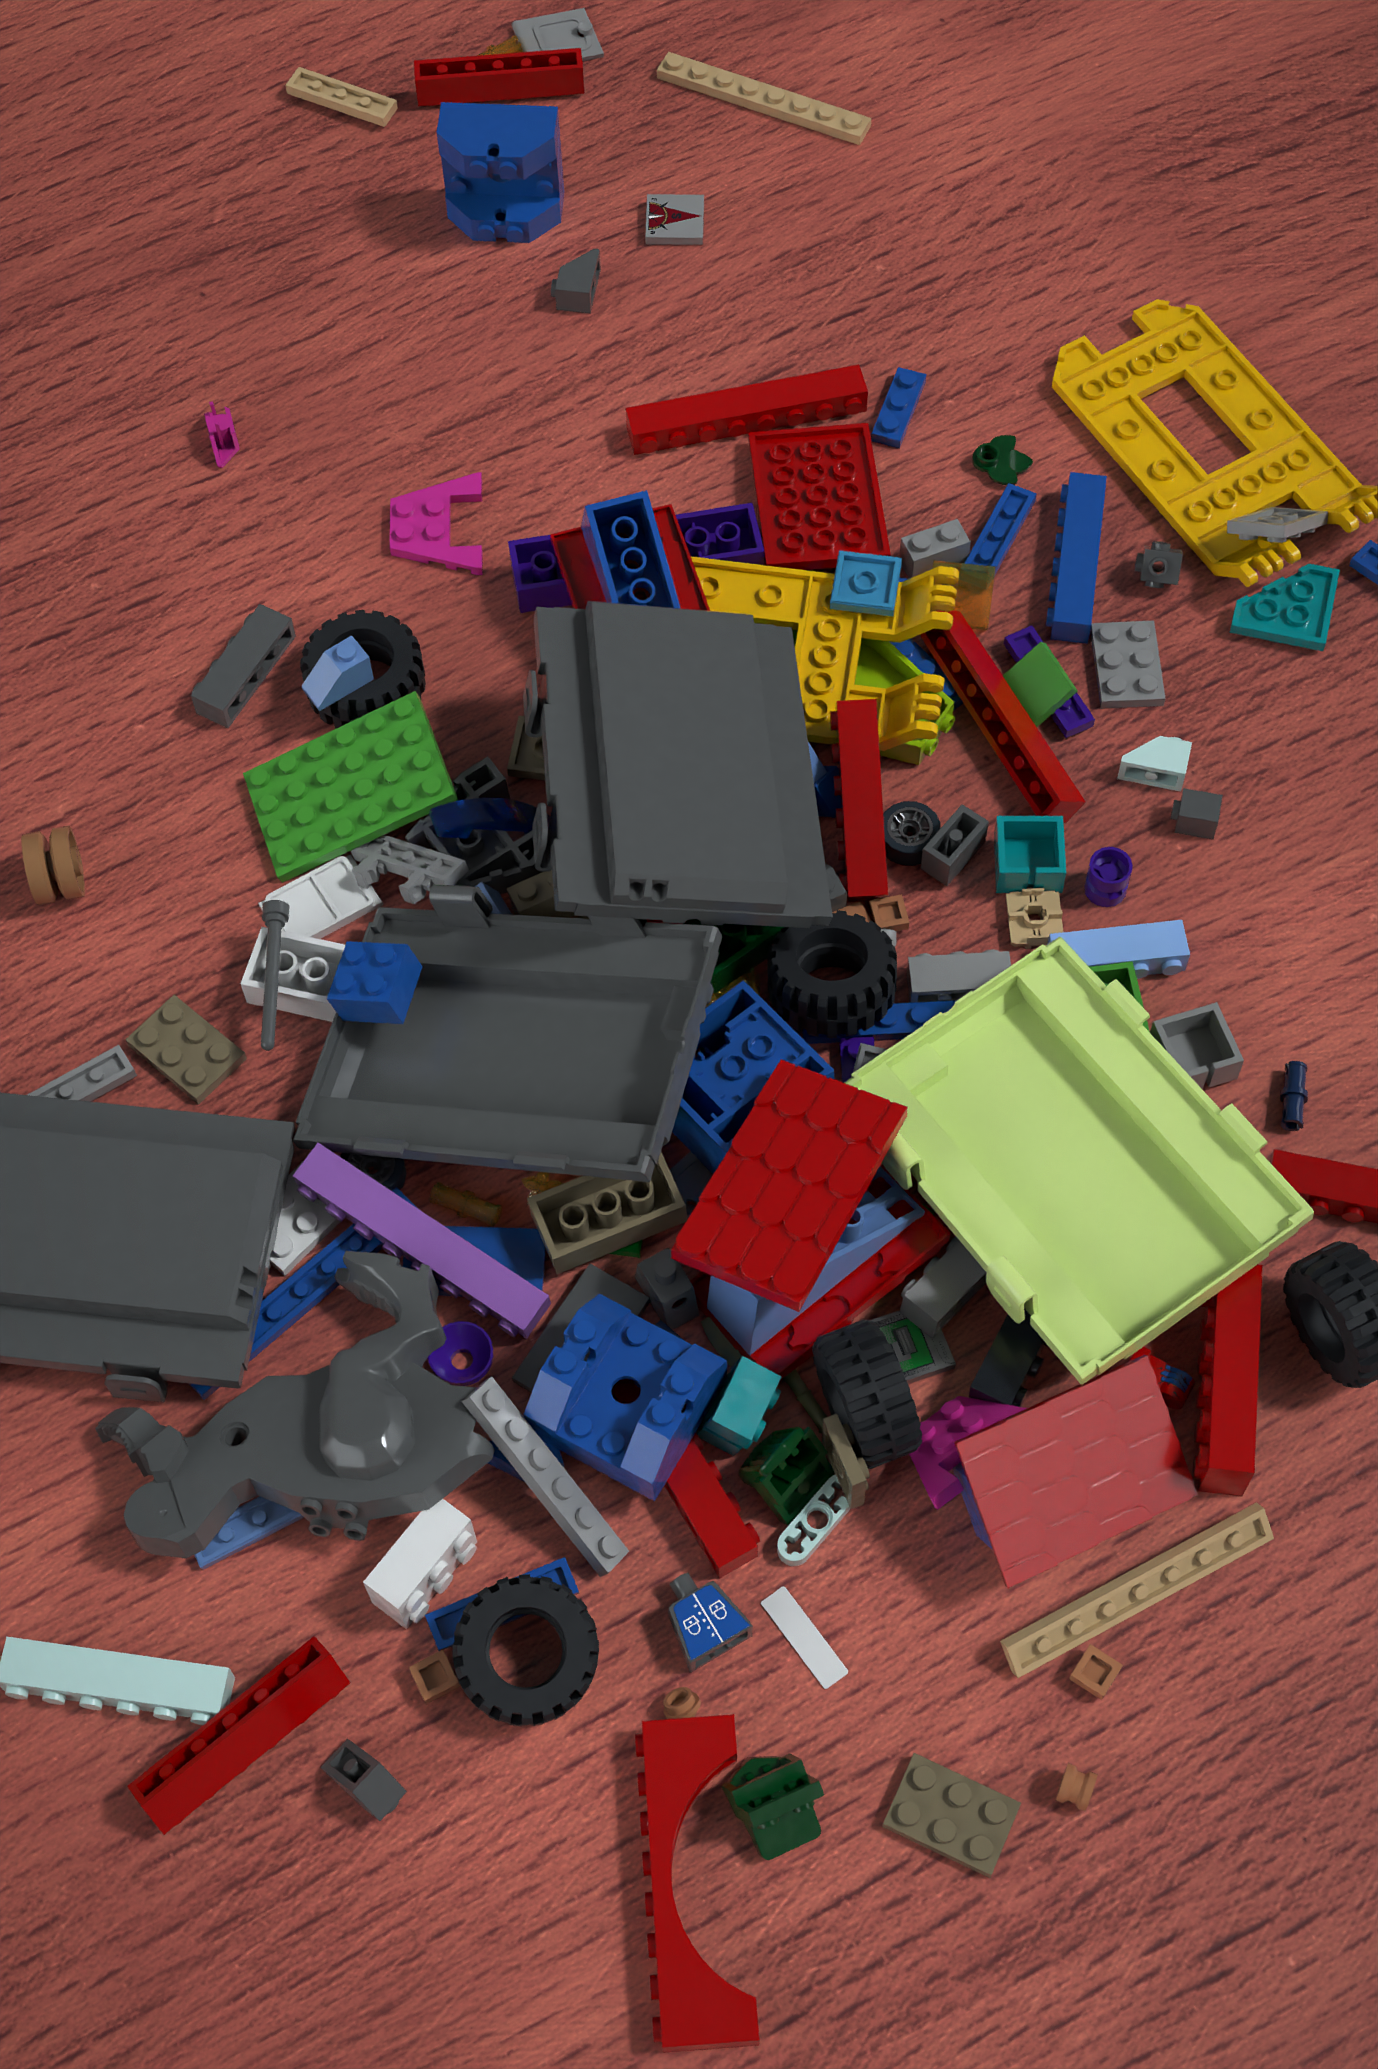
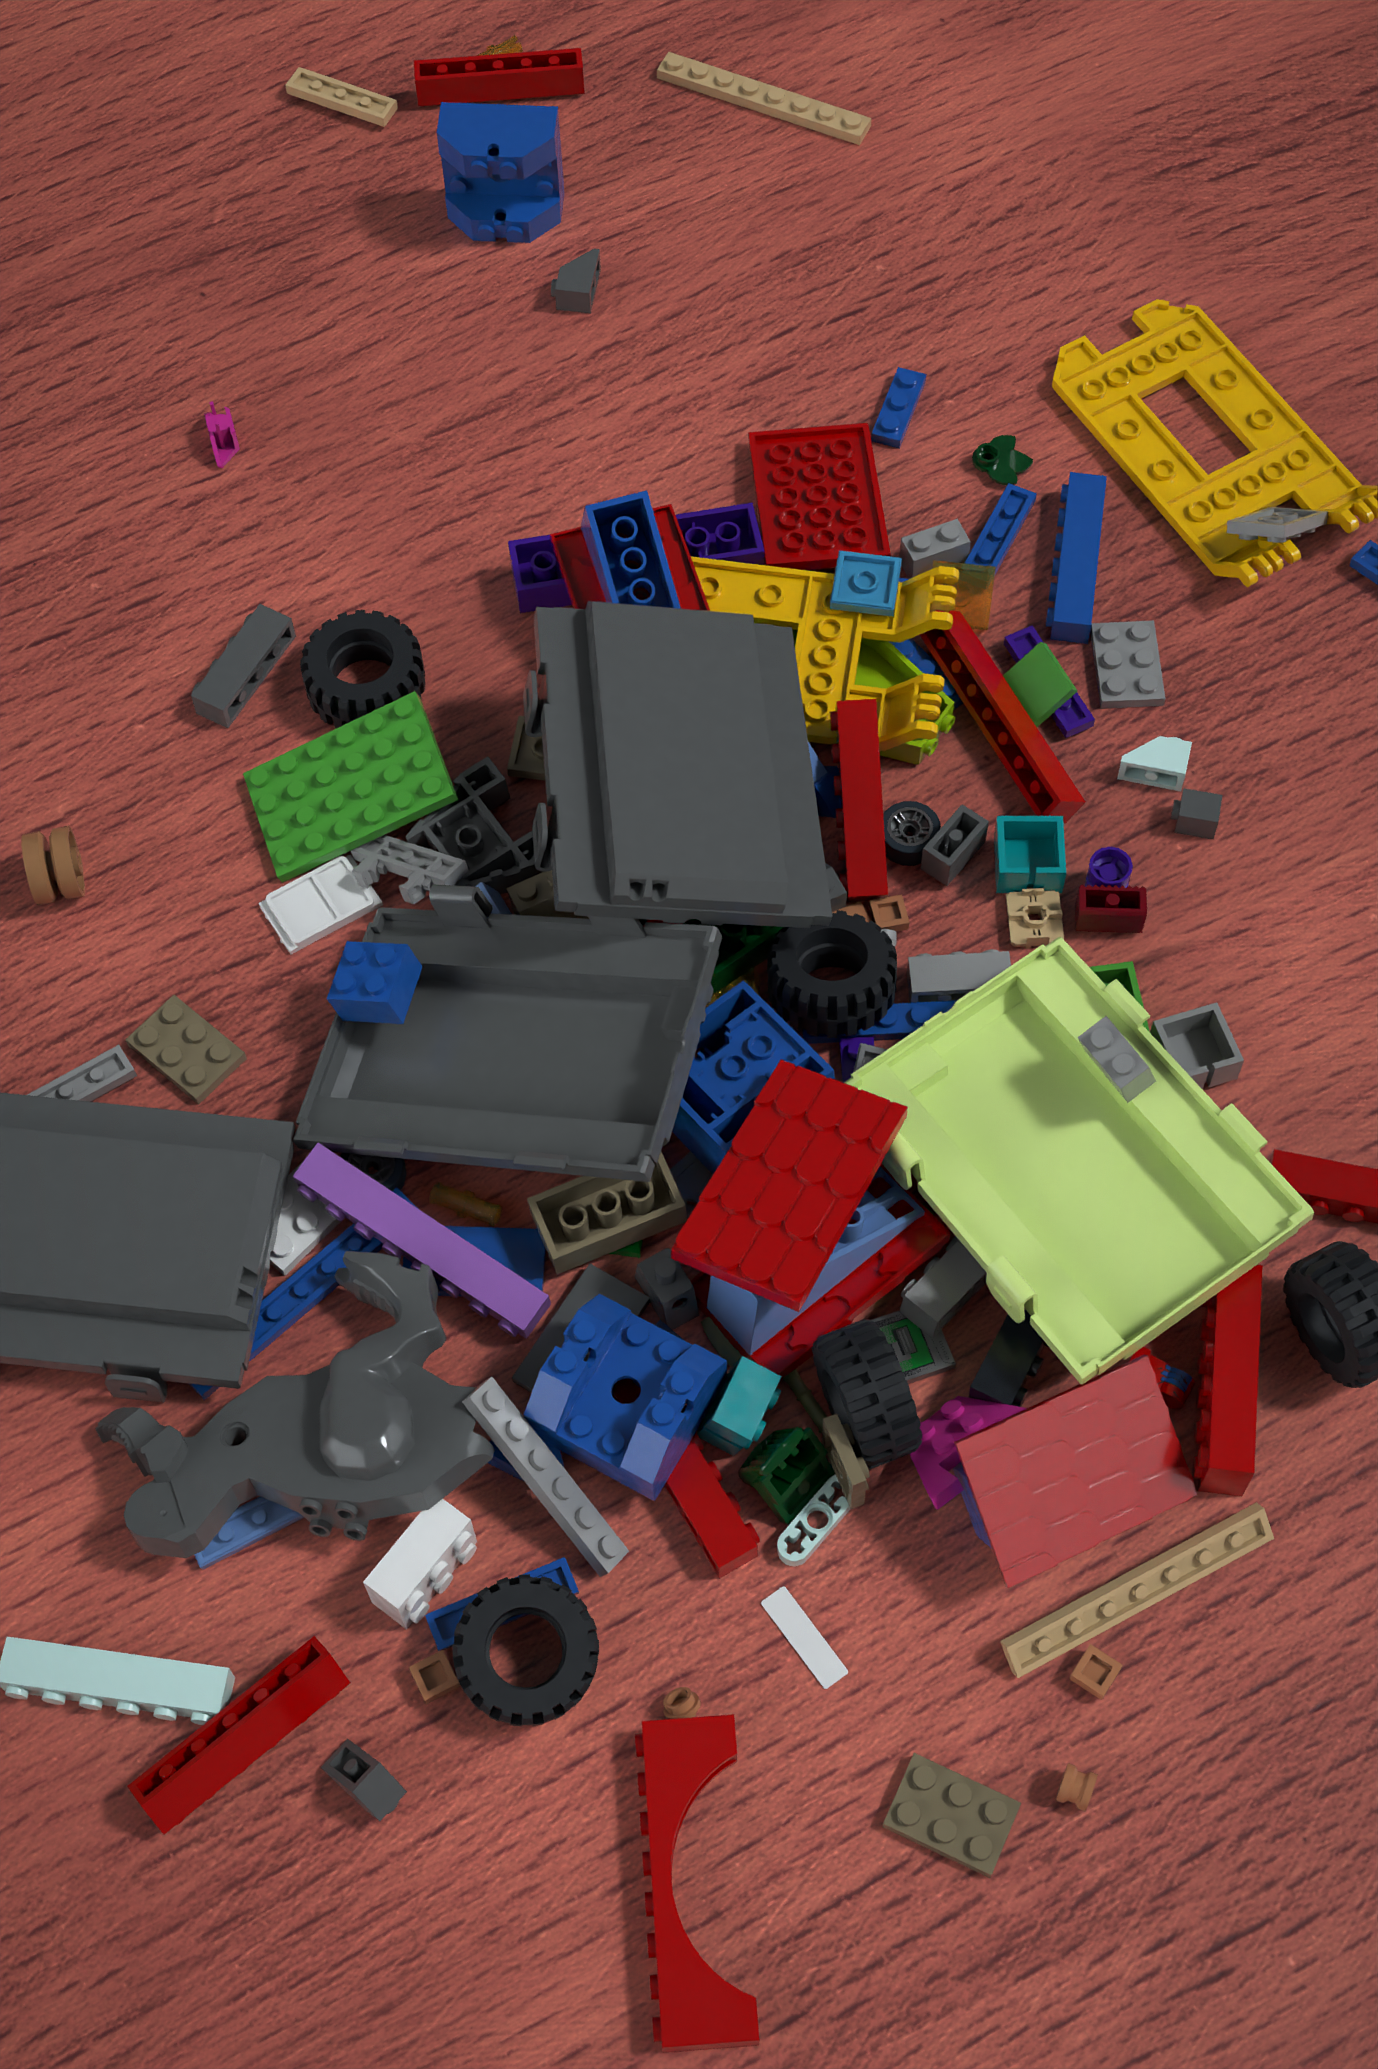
(275, 915): dark grey piece -> none
(304, 974): white brick -> none
(338, 673): medium blue slope -> none
(423, 524): dark pink wing -> none
(460, 817): clear blue slope -> none
(468, 1338): dark purple piece -> none
(539, 1184): clear yellow plant -> none
(559, 32): light grey container -> none
(674, 219): light grey tile -> none
(705, 1621): torso -> none
(746, 409): red brick -> none
(775, 1803): dark green piece -> none
(1110, 909): none -> dark red brick
(1117, 1059): none -> light grey brick
(1151, 946): light blue brick -> none
(1167, 573): dark grey brick -> none
(1290, 609): teal plate -> none
(1294, 1096): dark blue pin -> none

